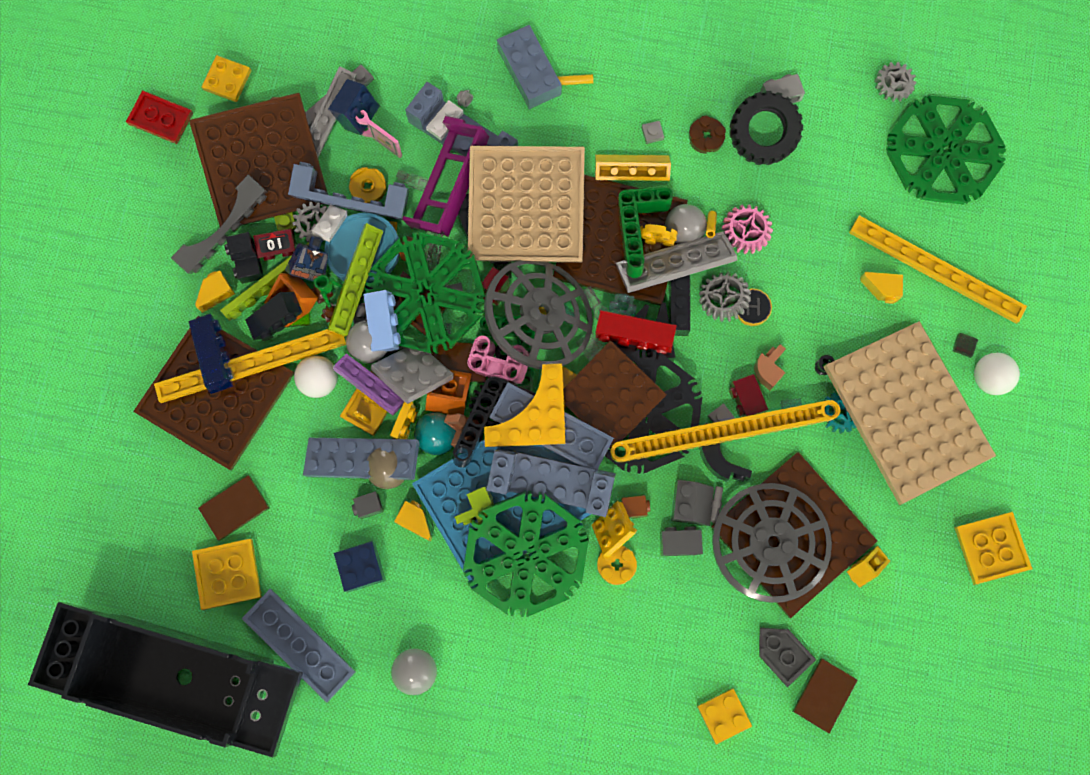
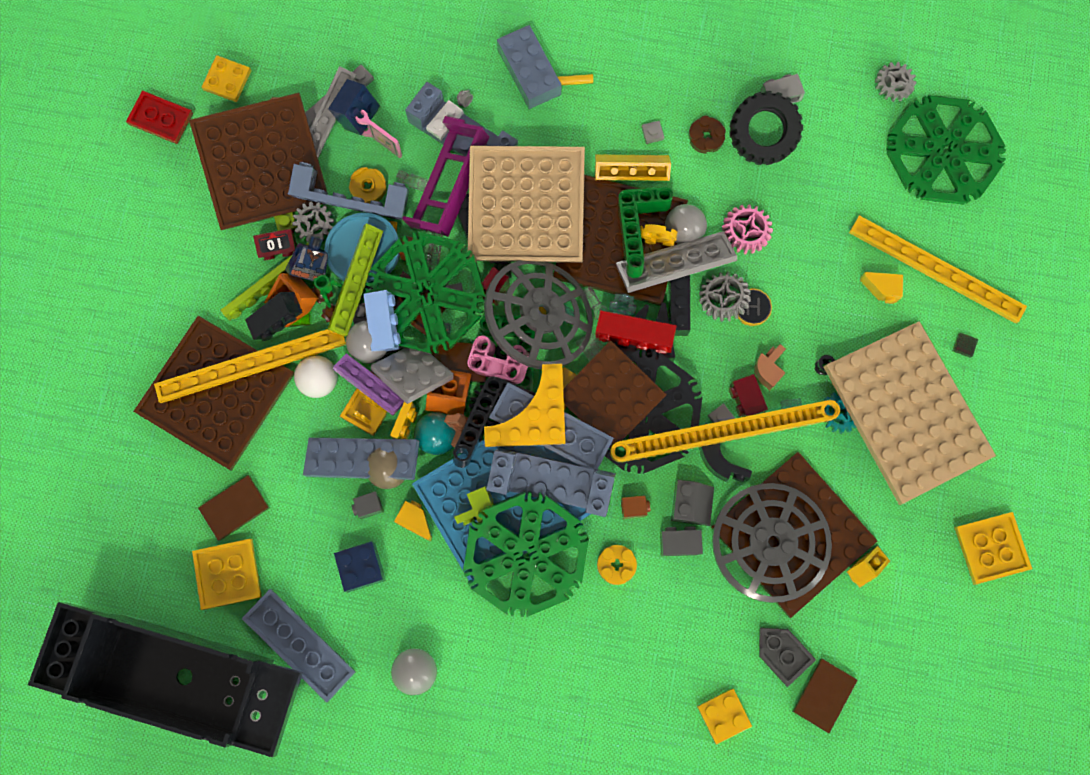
(211, 354): clear blue brick -> none
(213, 291): yellow slope -> none
(244, 254): black brick -> none
(249, 194): dark grey arch -> none
(329, 223): white plate -> none
(613, 529): yellow plate -> none
(711, 224): yellow piece -> none
(716, 504): light grey piece -> none
(996, 373): white piece -> none

